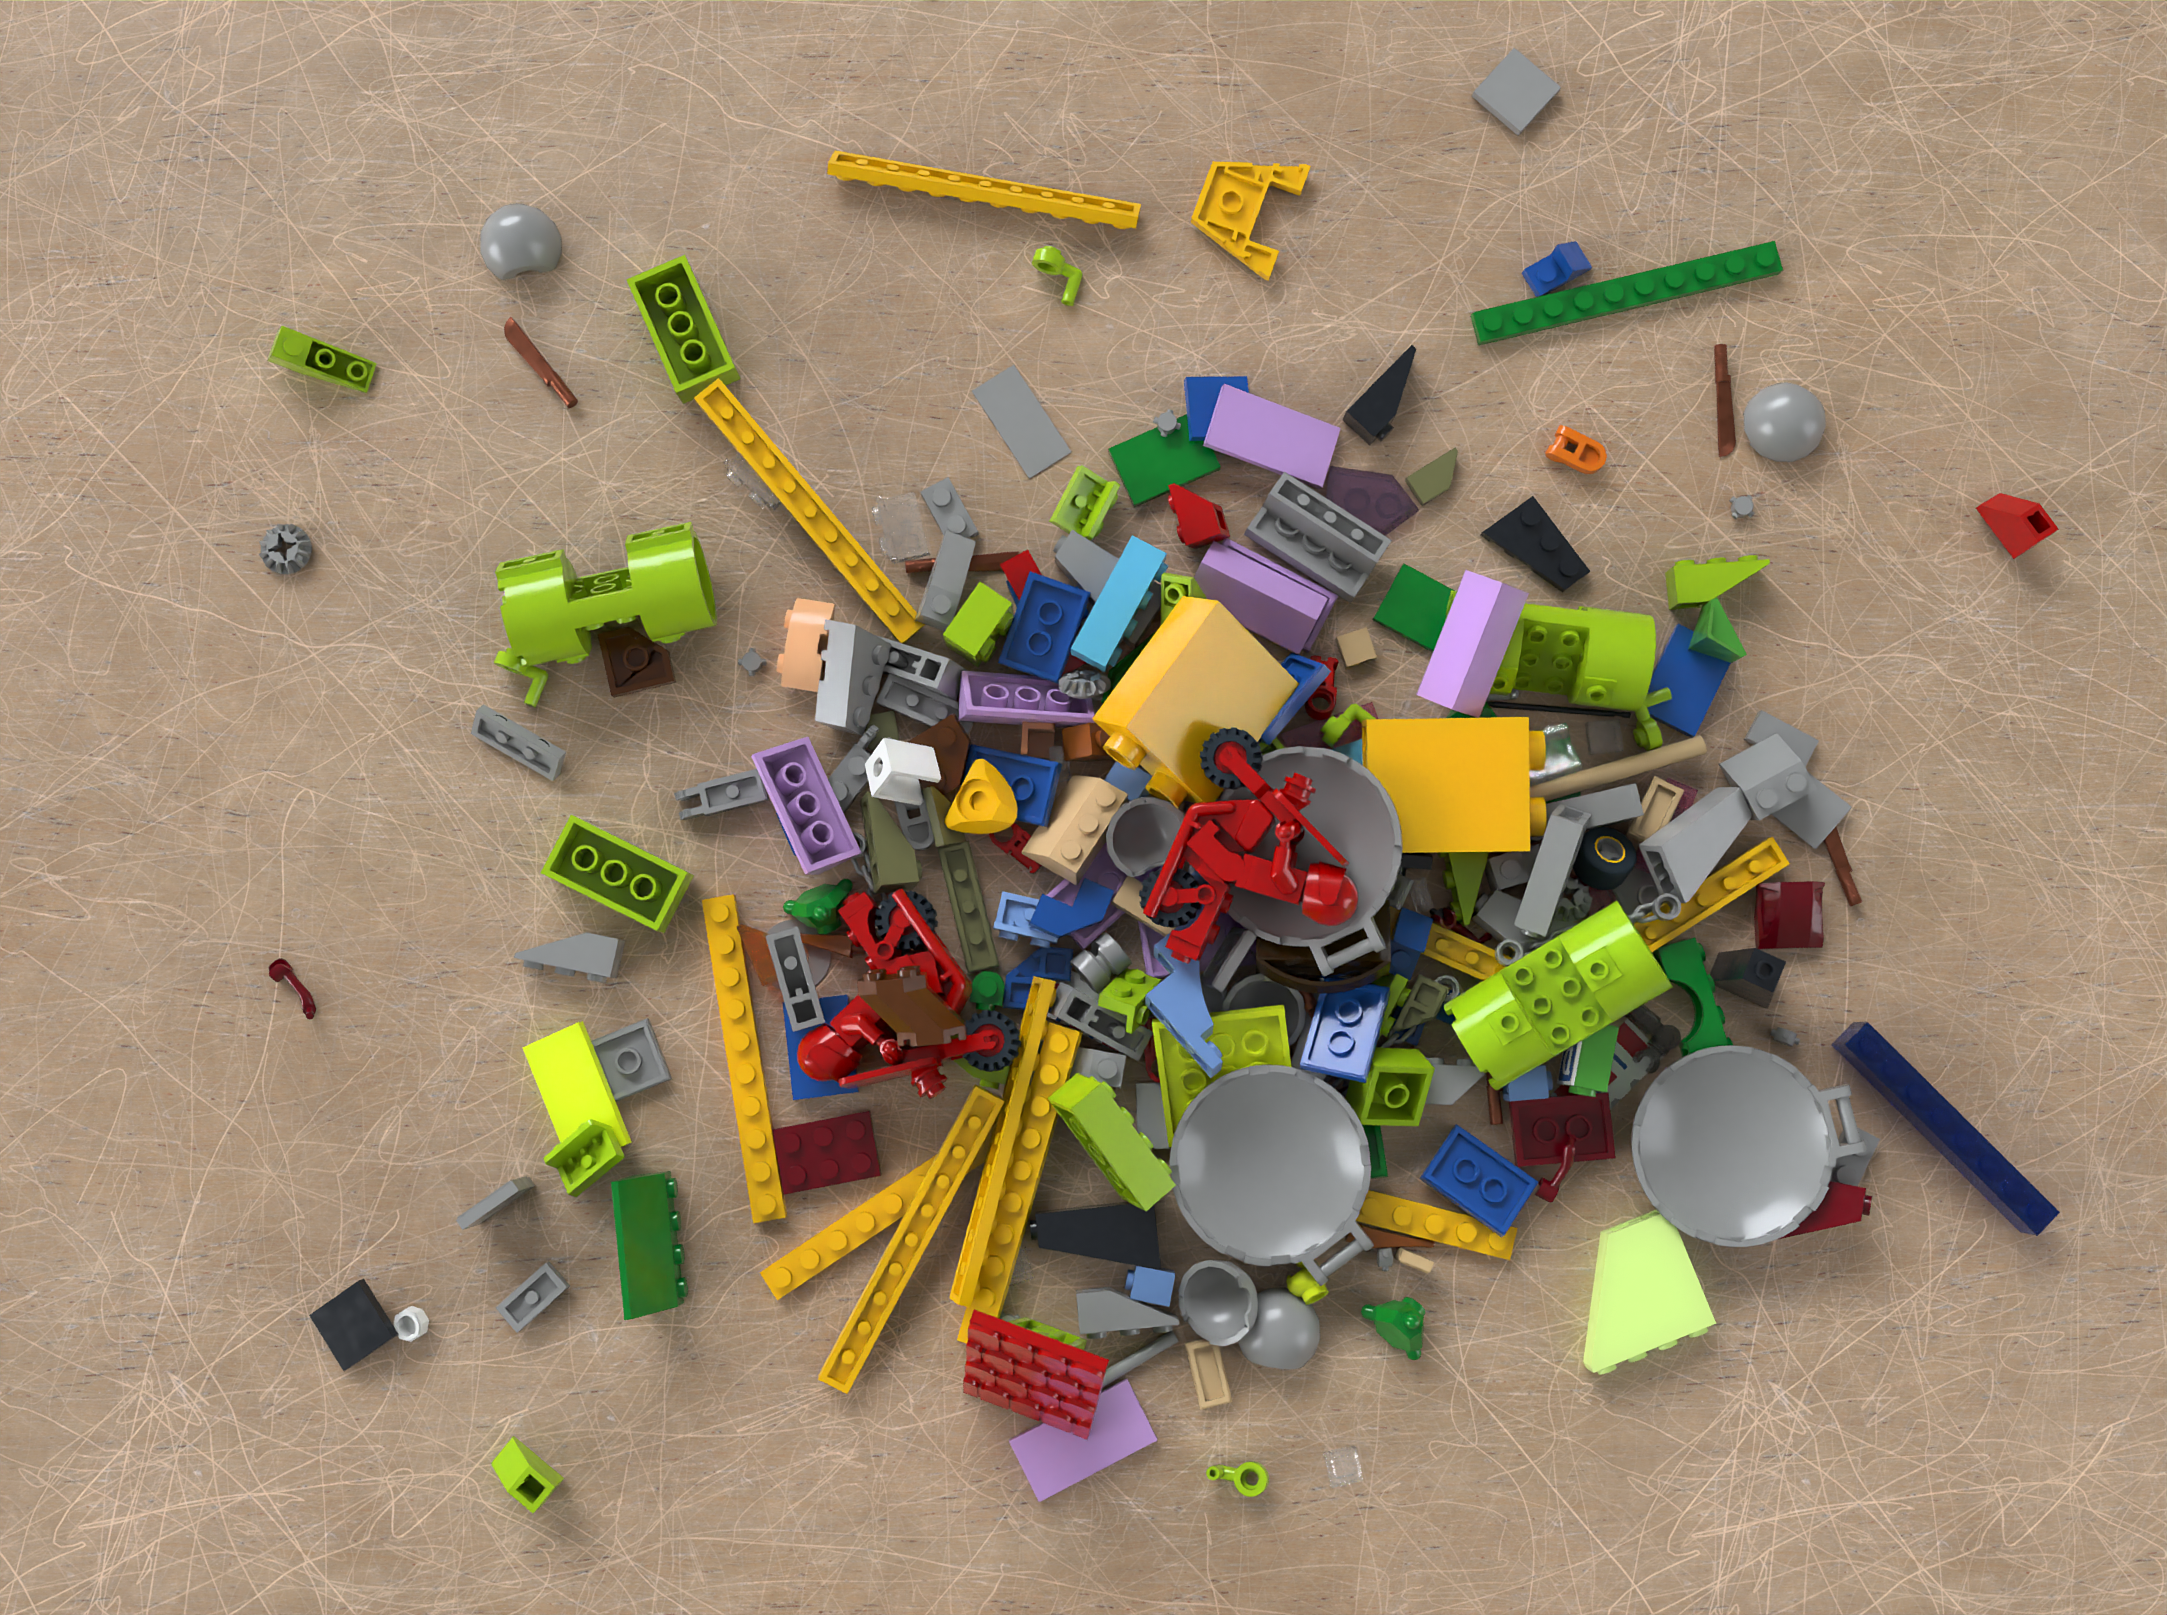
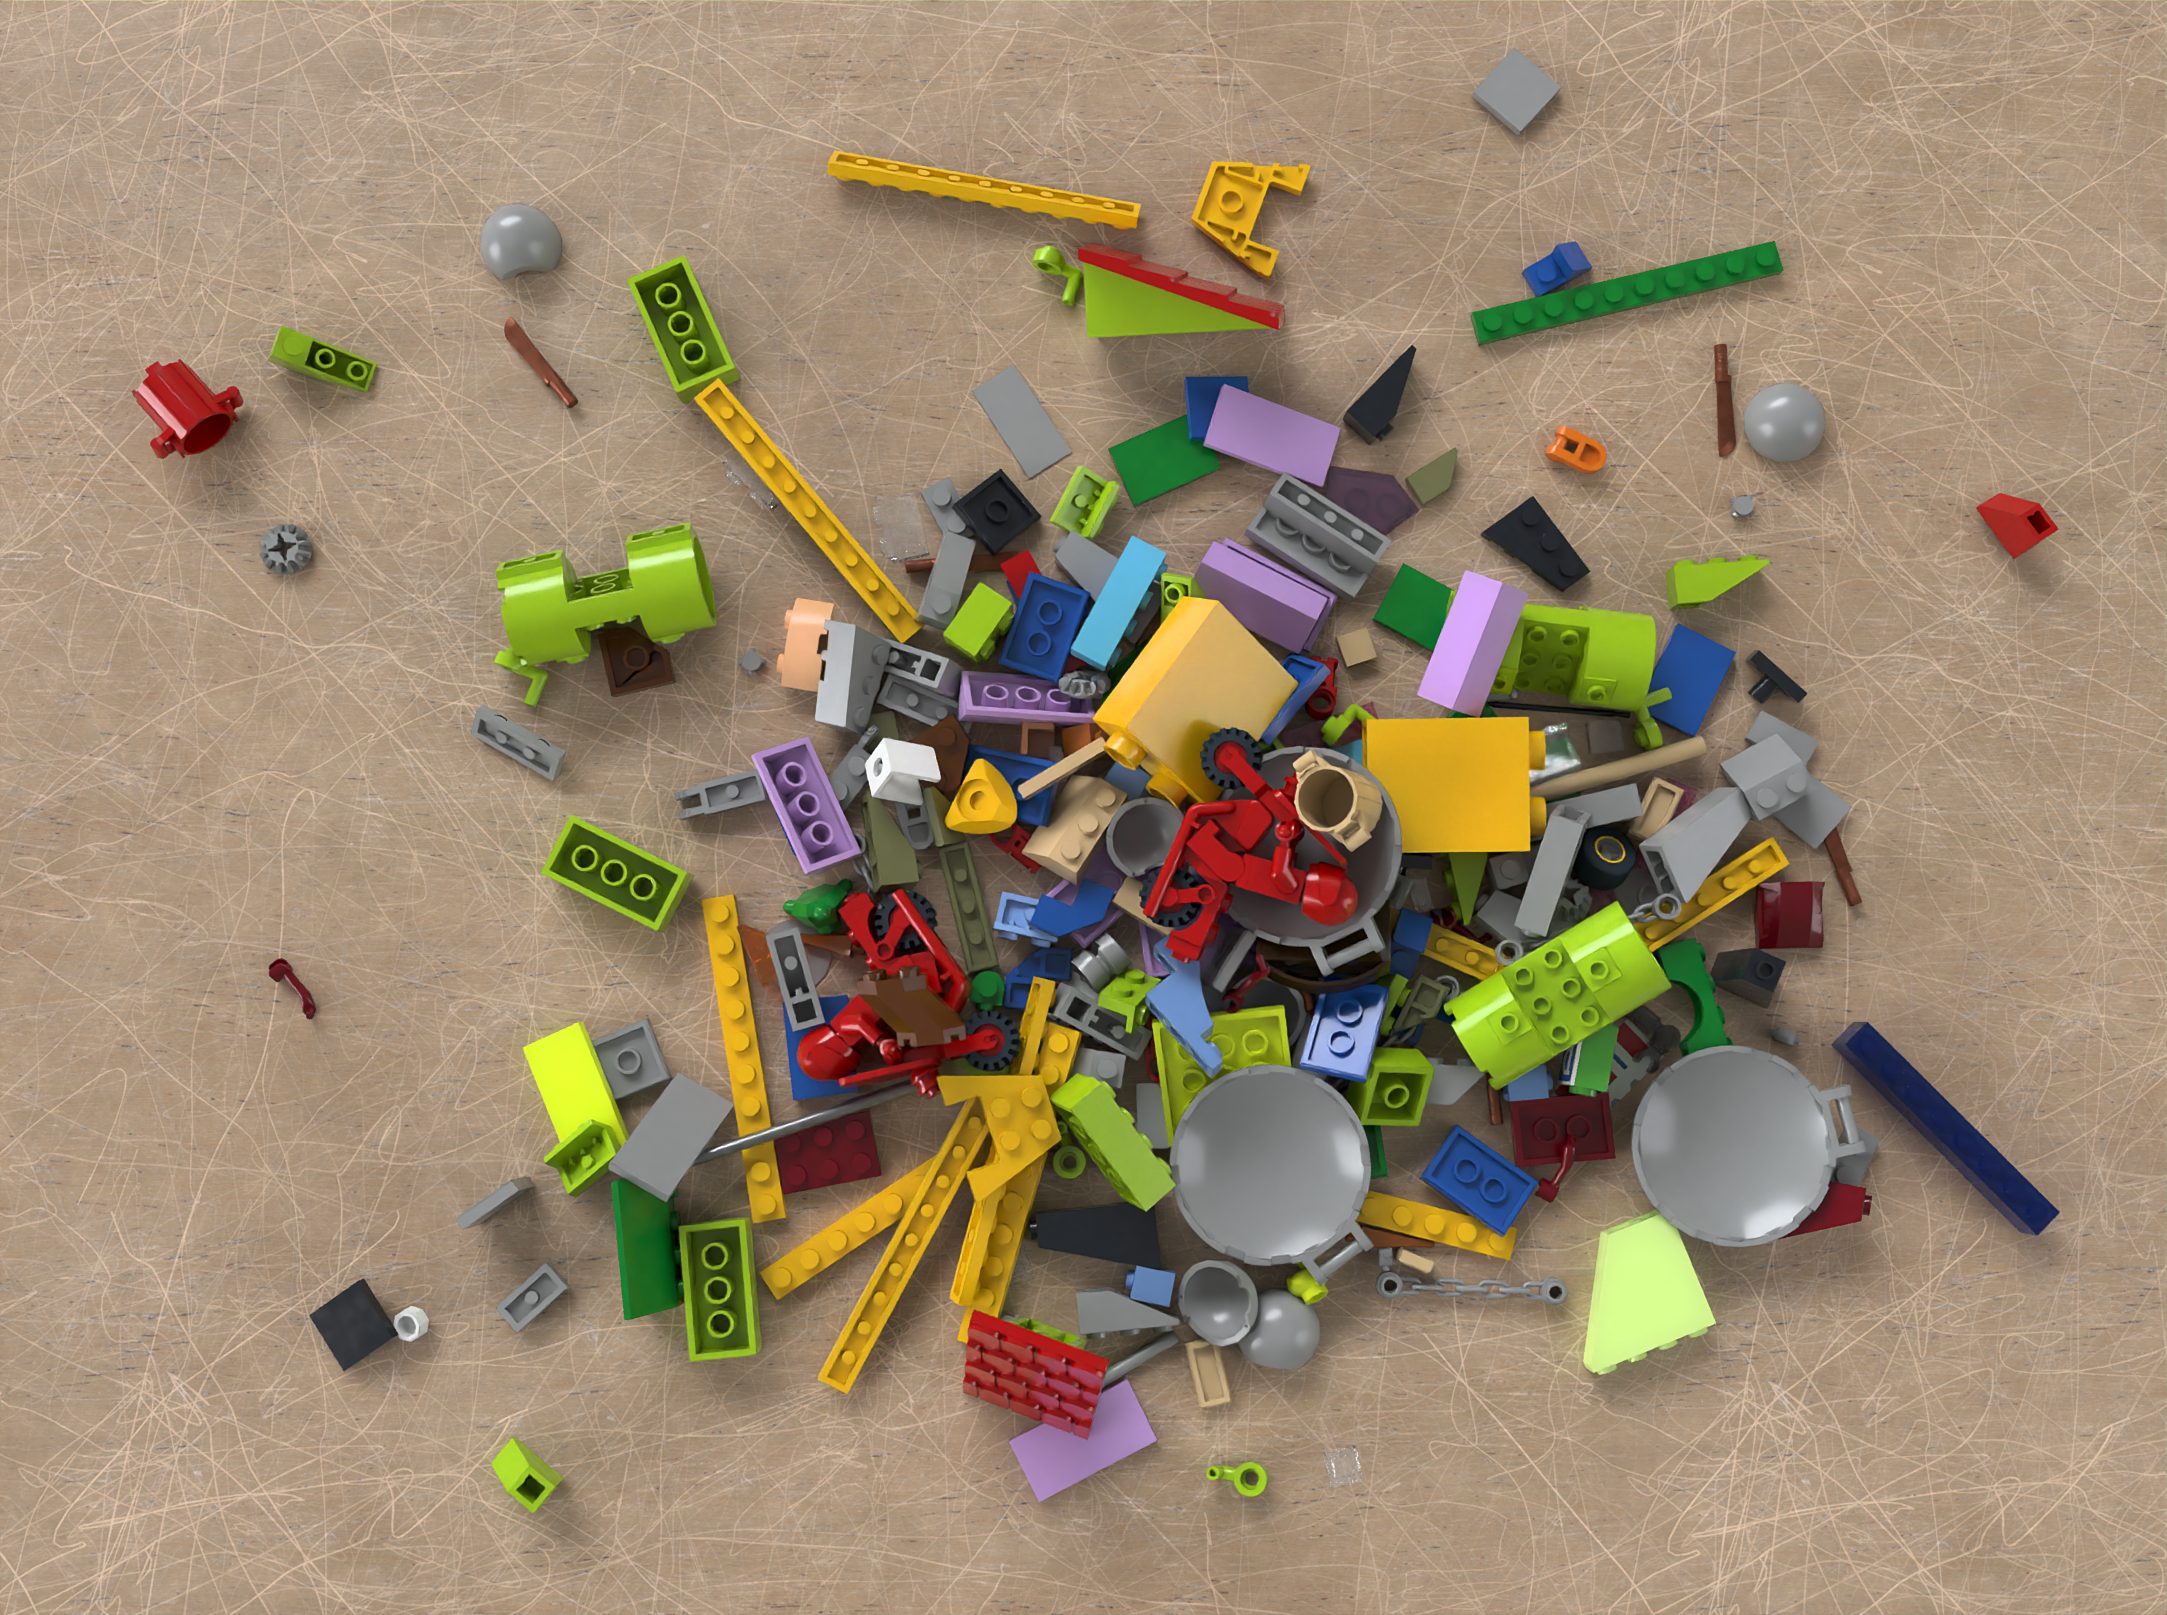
(185, 409): none -> red container
(586, 953): light grey slope -> none
(671, 1137): none -> light grey tile
(720, 1288): none -> lime brick
(789, 1127): none -> flat silver bar
(996, 512): none -> black tile
(1017, 1119): none -> yellow wing
(1062, 769): none -> tan tile
(1068, 1150): none -> lime plate
(1150, 298): none -> piece
(1166, 423): light grey piece -> none
(1198, 518): red slope -> none
(1237, 995): none -> dark red piece
(1336, 800): none -> tan container
(1399, 1324): green rock -> none
(1544, 1288): none -> light grey piece
(1715, 634): bright green slope -> none
(1772, 680): none -> black tile

